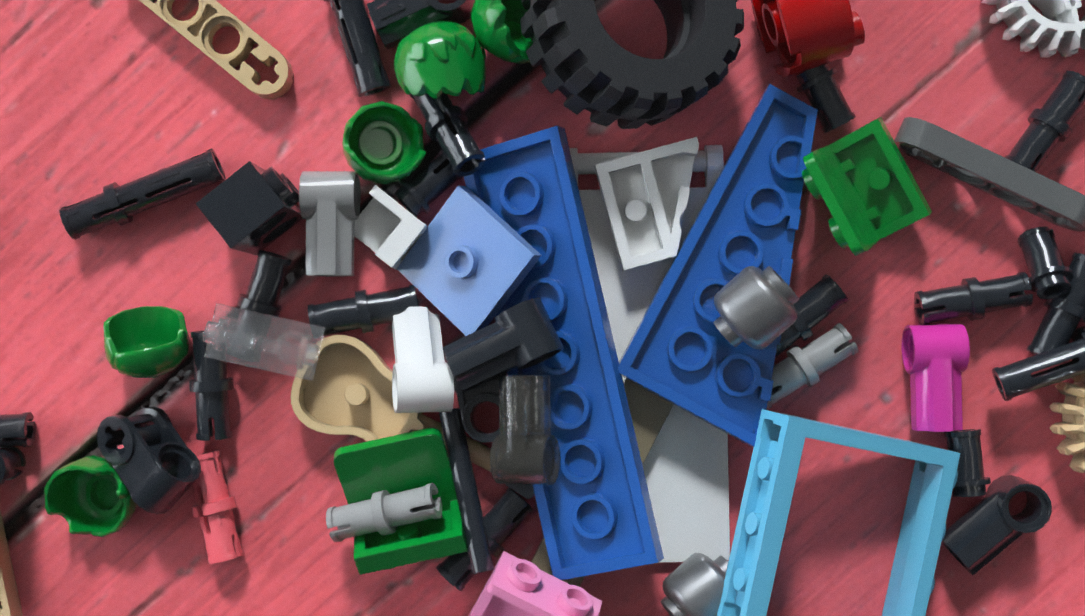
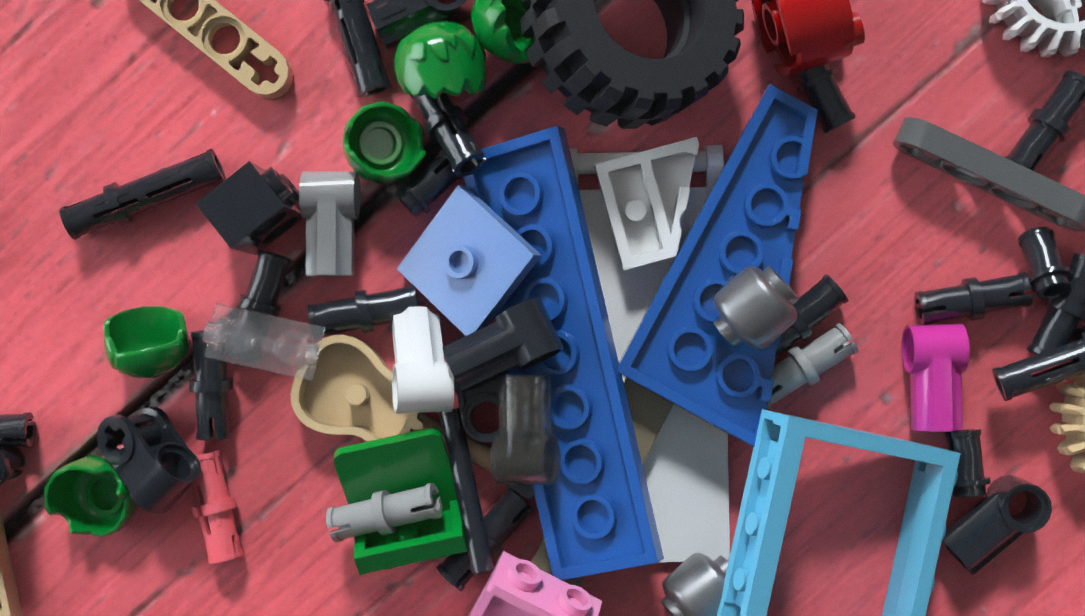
(388, 228): white panel -> none
(864, 187): green bracket -> none

